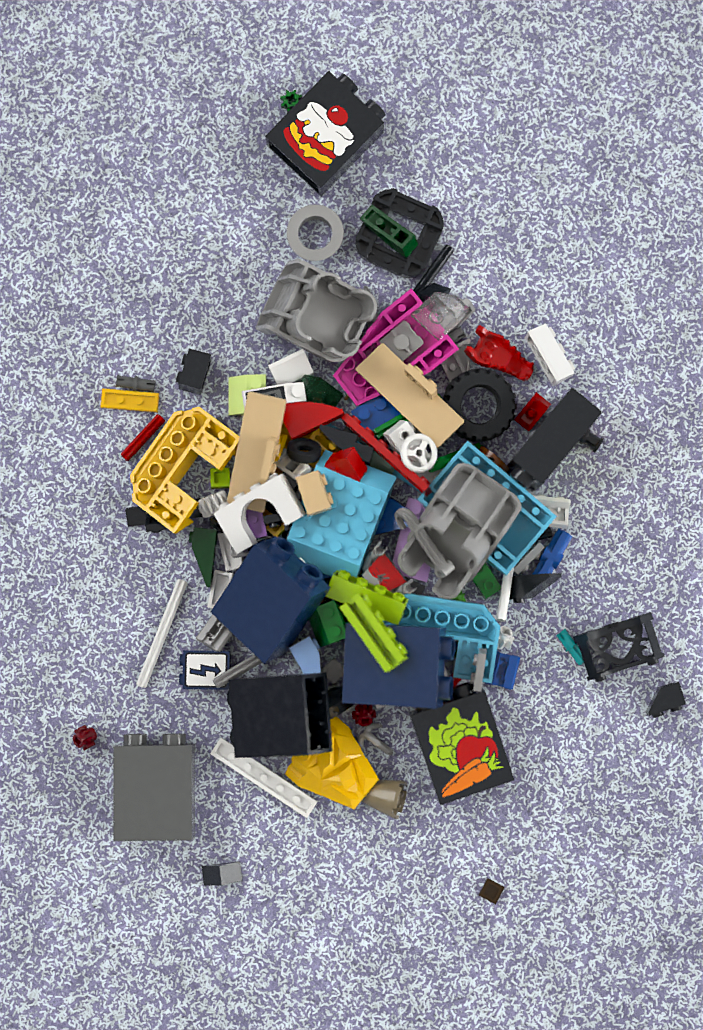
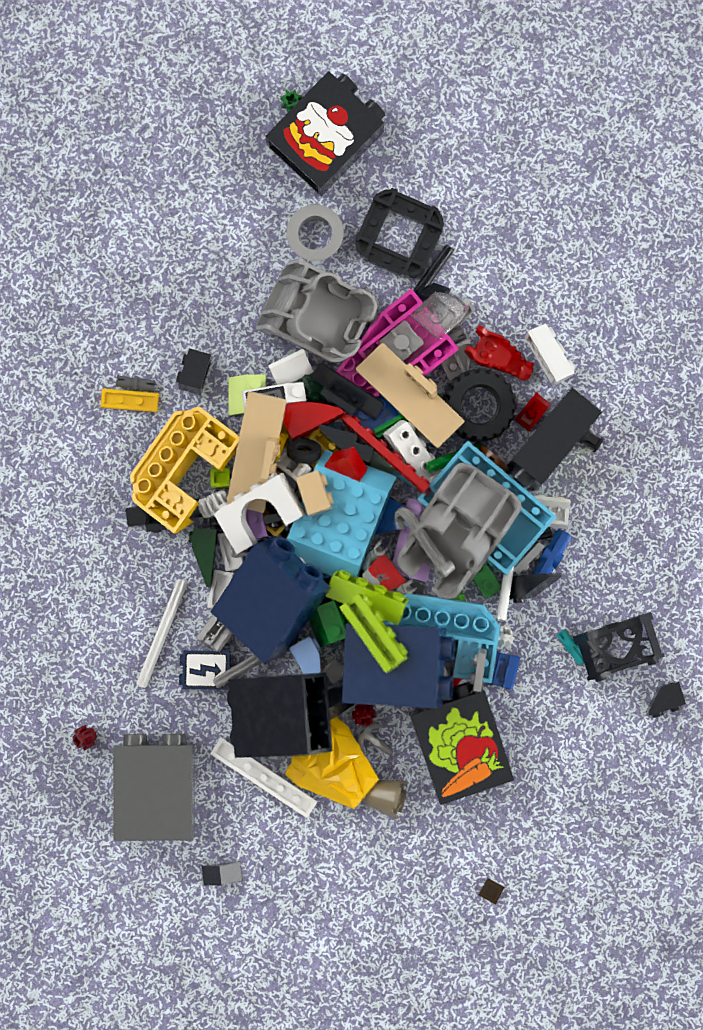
(142, 437): red axle -> none
(346, 393): none -> black bracket
(390, 231): dark green slope -> none
(411, 453): white piece -> none

